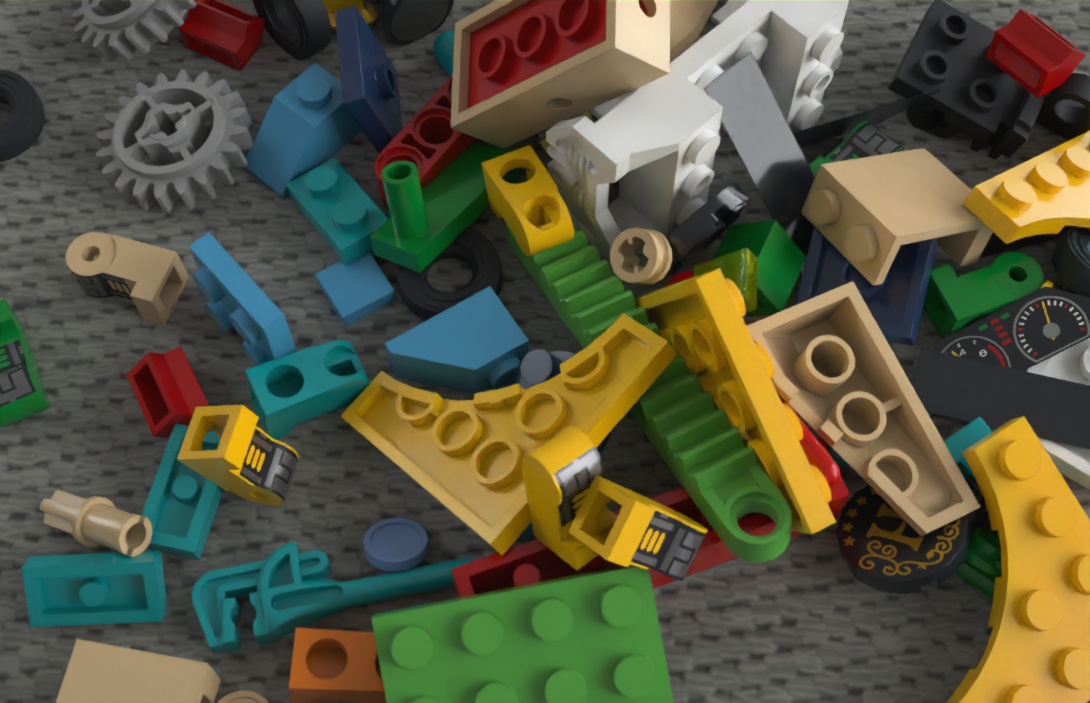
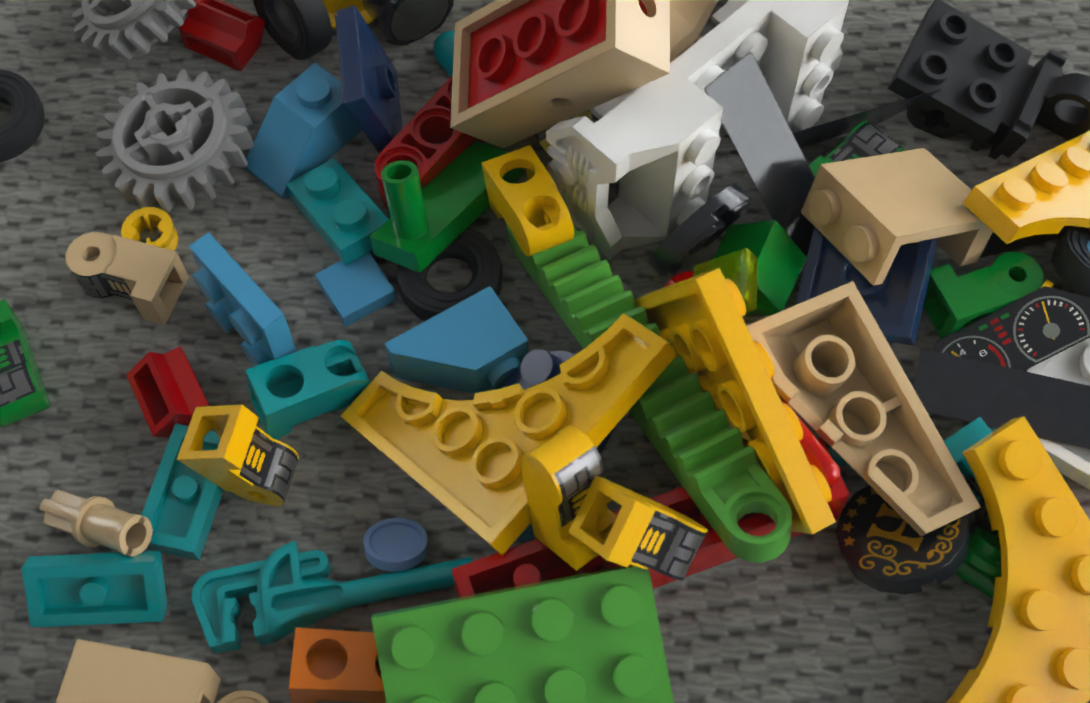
(149, 218): none -> yellow bush
(626, 263): tan bush -> none
(1033, 53): red piece -> none

